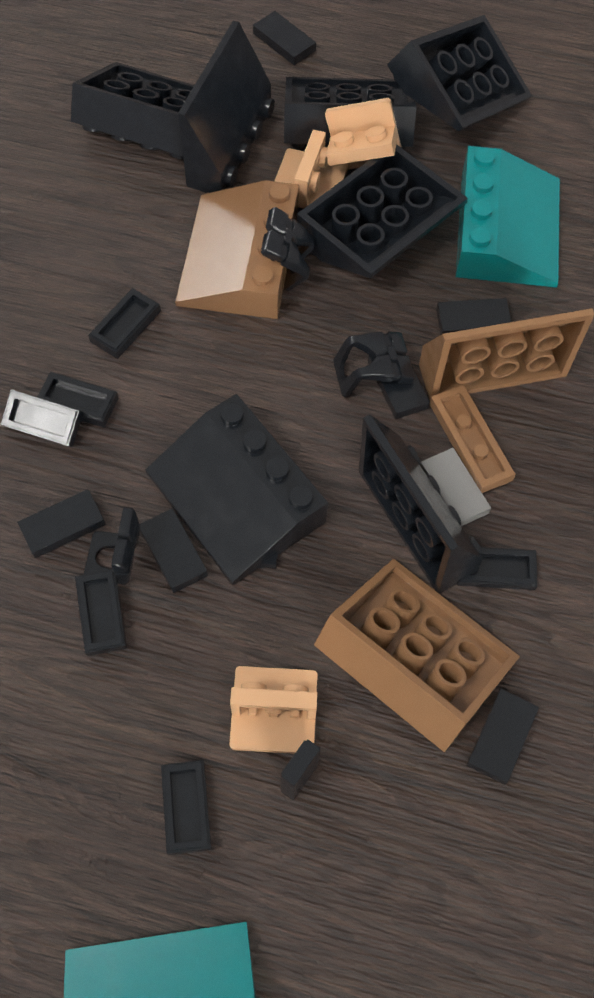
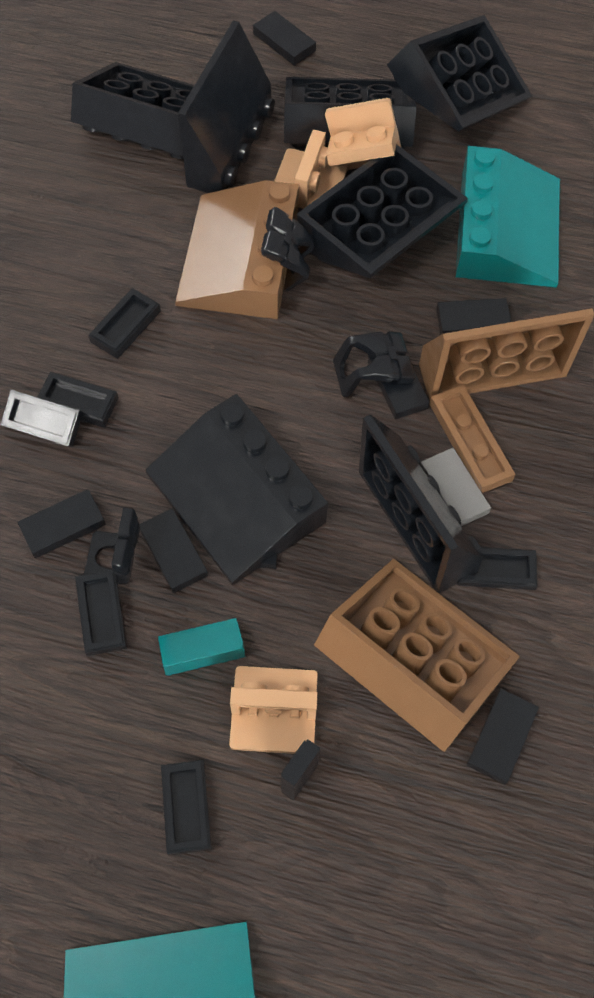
(201, 646): none -> teal slope

